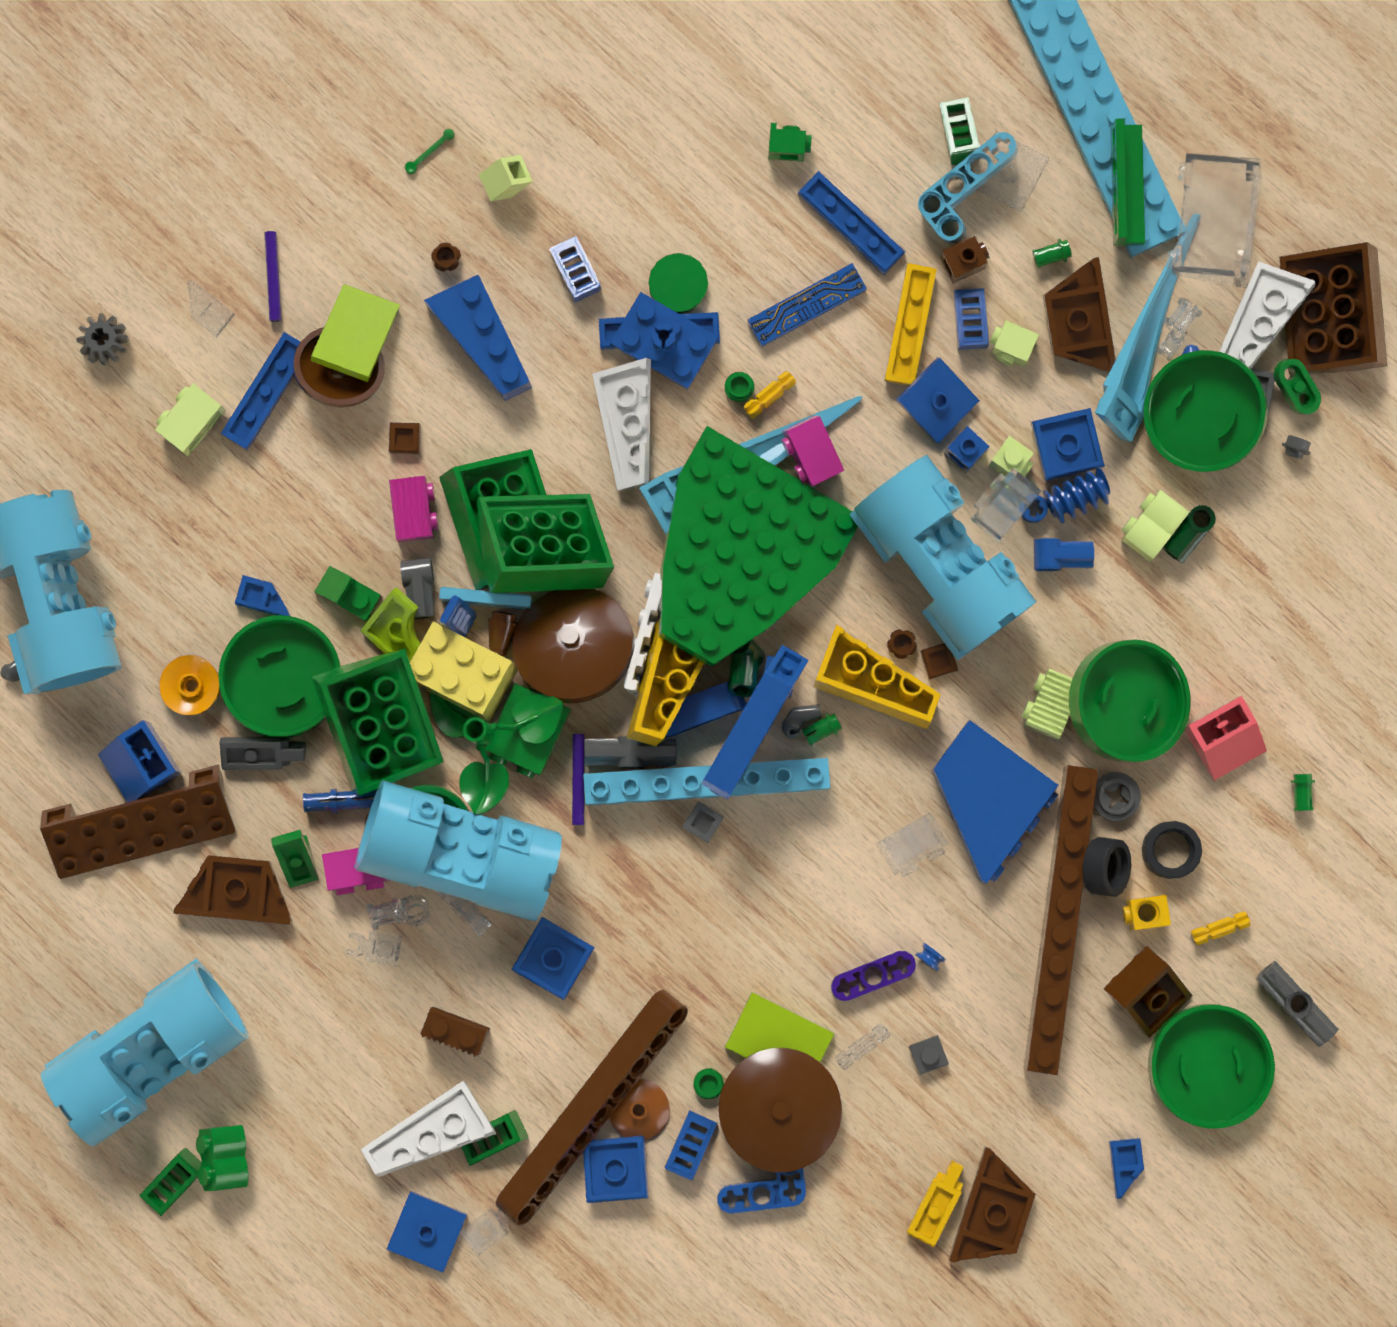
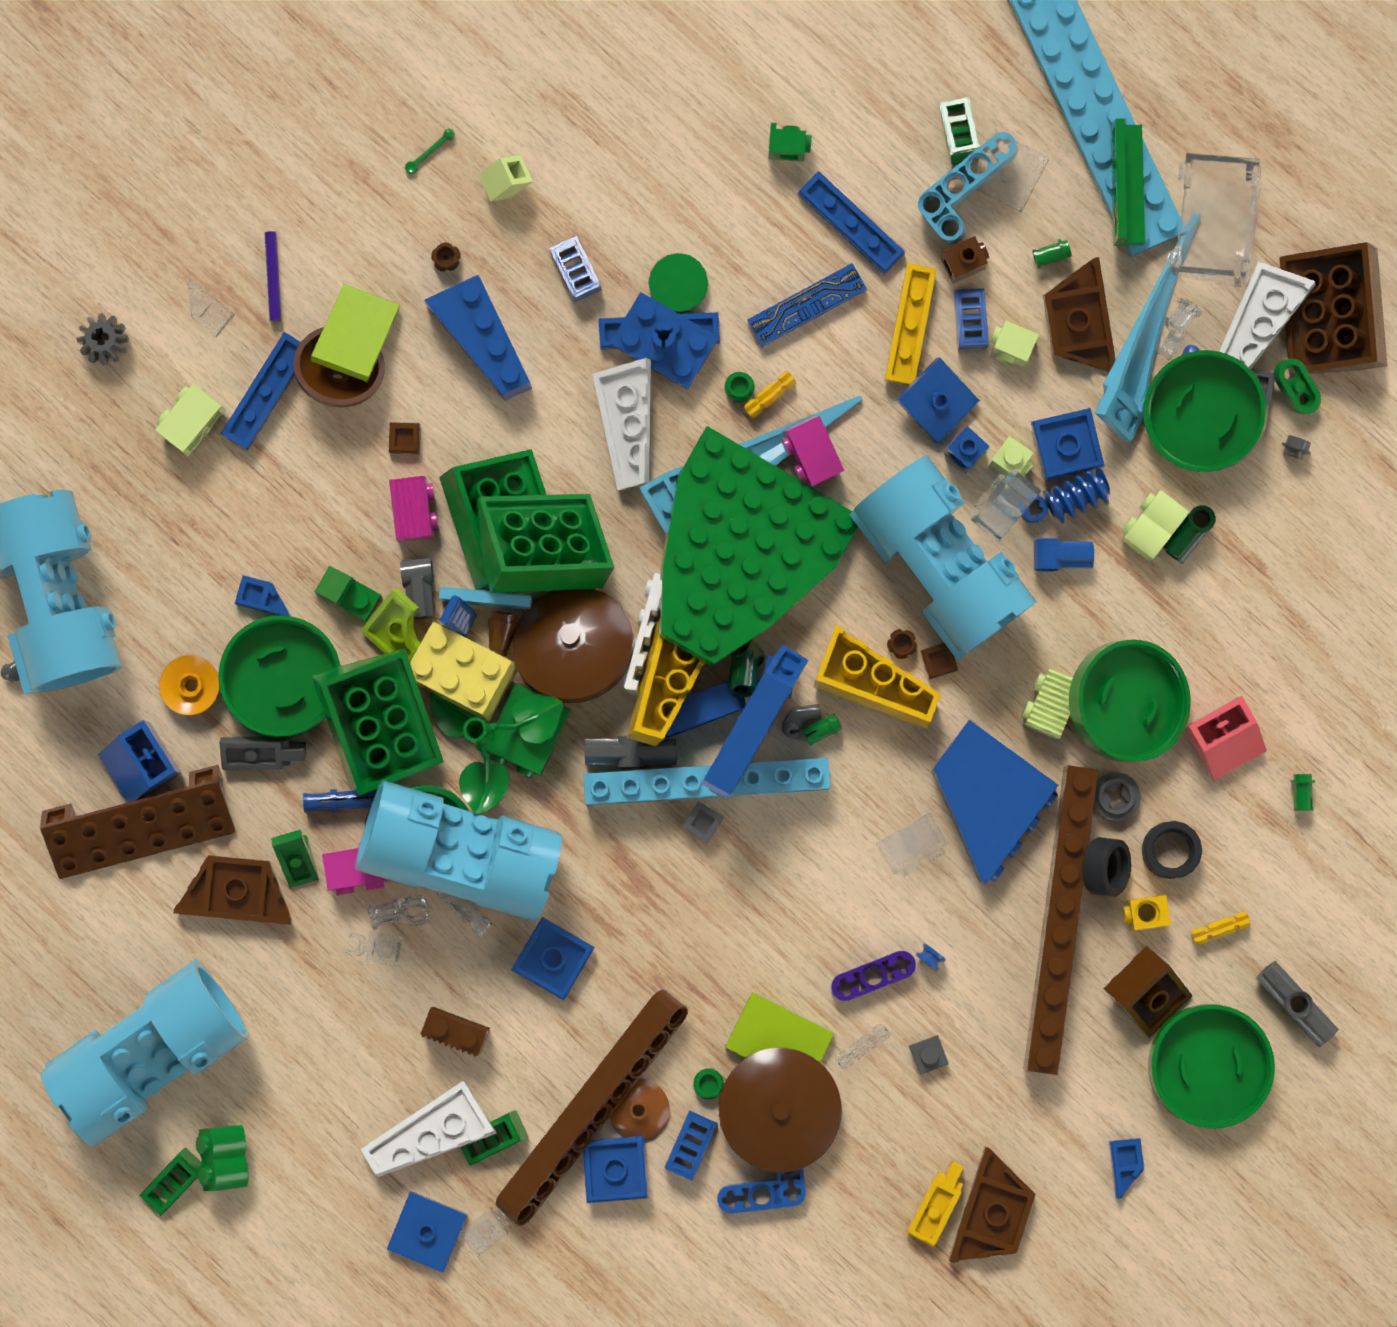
(578, 766): dark purple bar -> none

